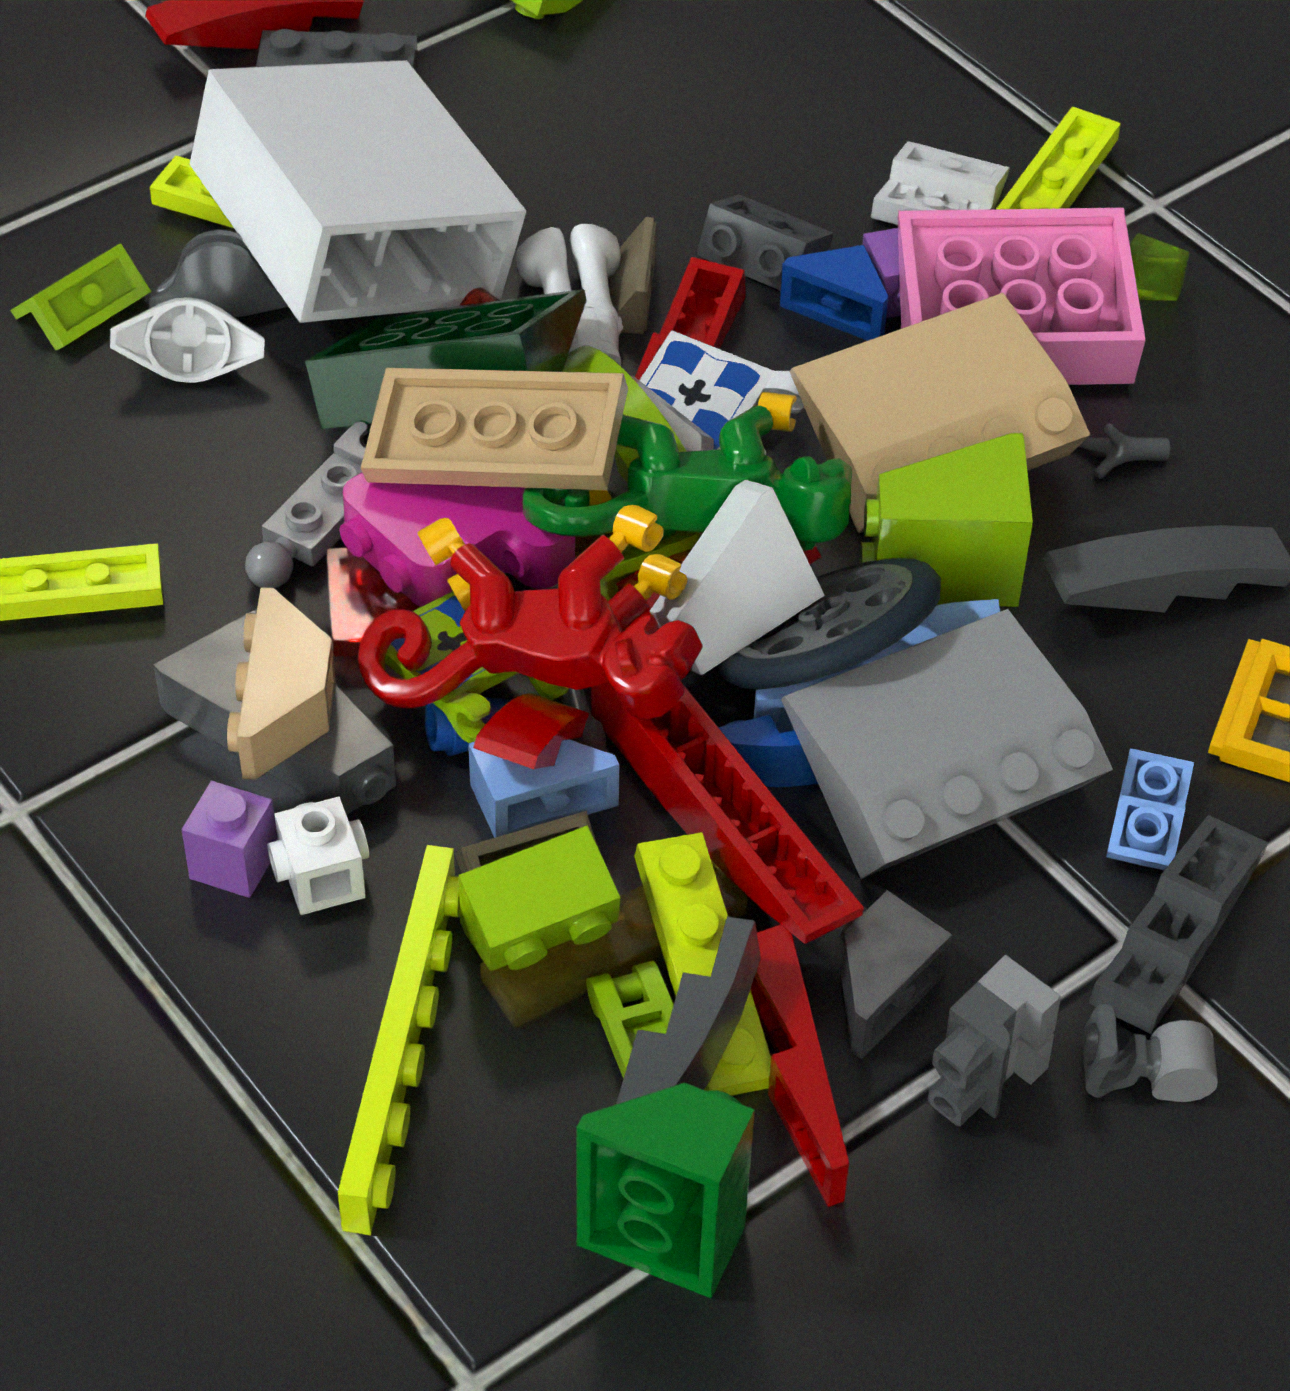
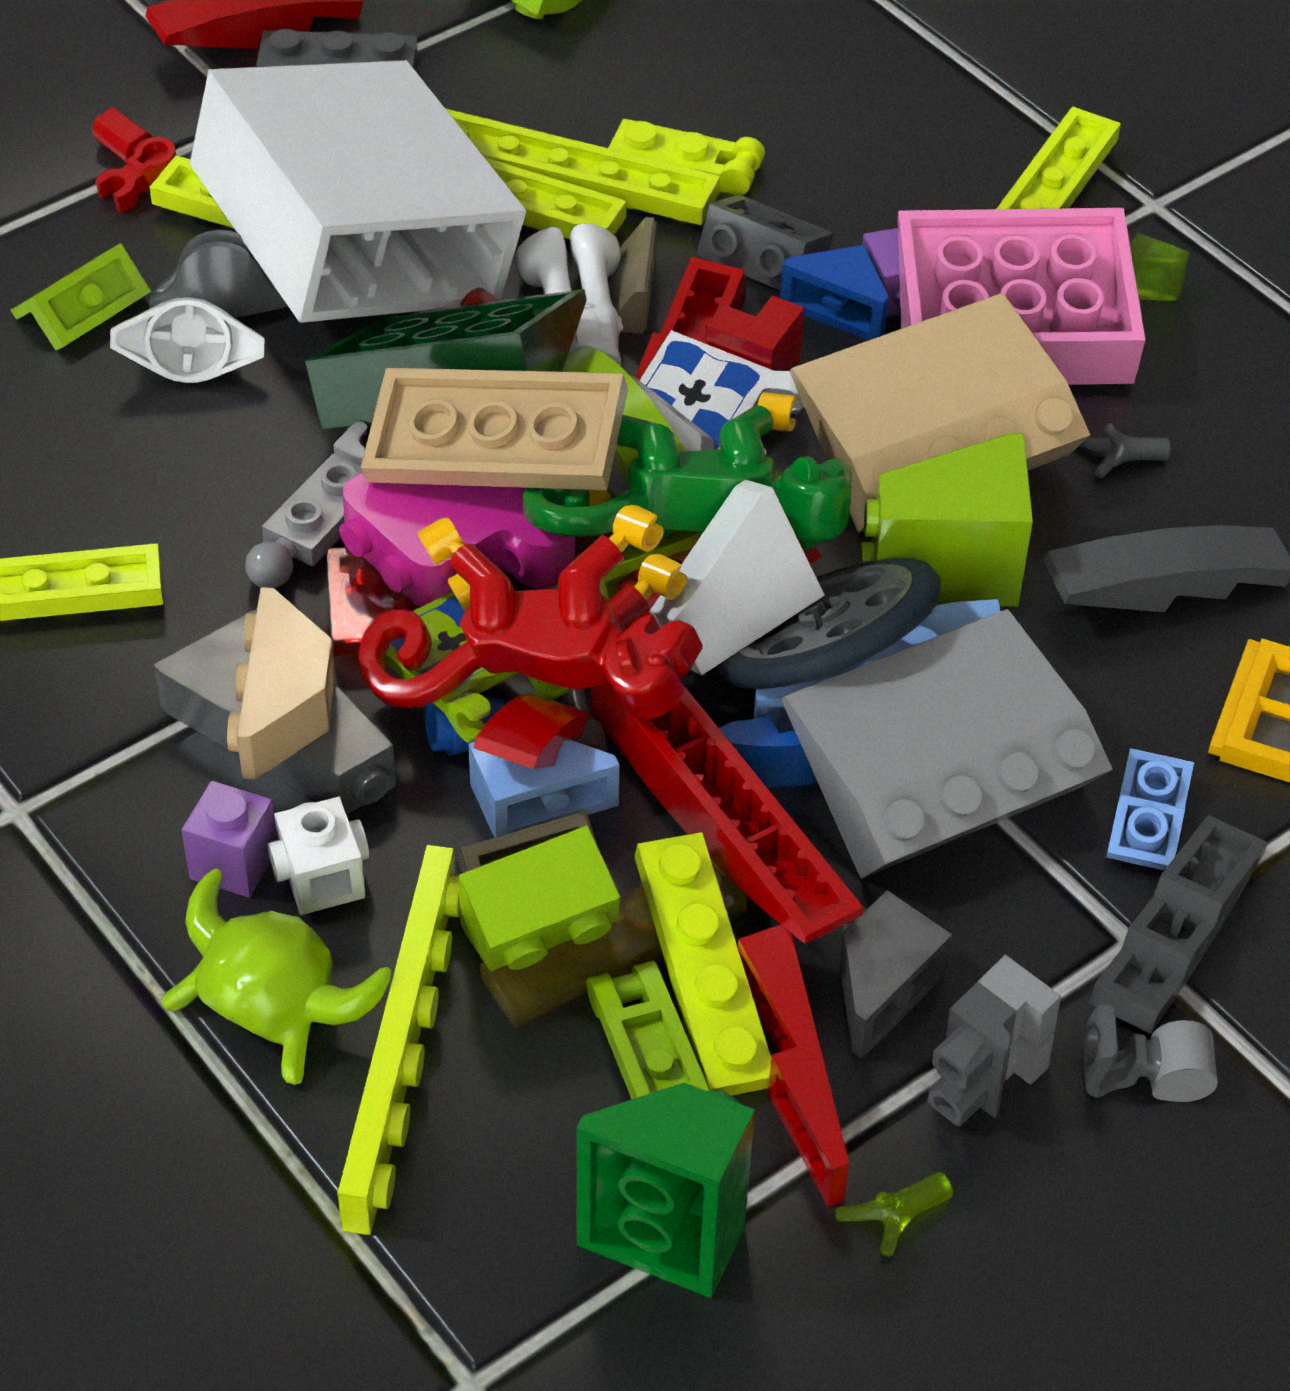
(142, 153): none -> red bar
(267, 976): none -> lime piece
(560, 203): none -> neon yellow plate
(641, 181): none -> neon yellow plate
(700, 1020): dark grey slope -> none
(730, 160): none -> neon yellow plate
(765, 339): none -> red piece
(899, 1208): none -> clear neon green bar
(938, 181): white slope -> none

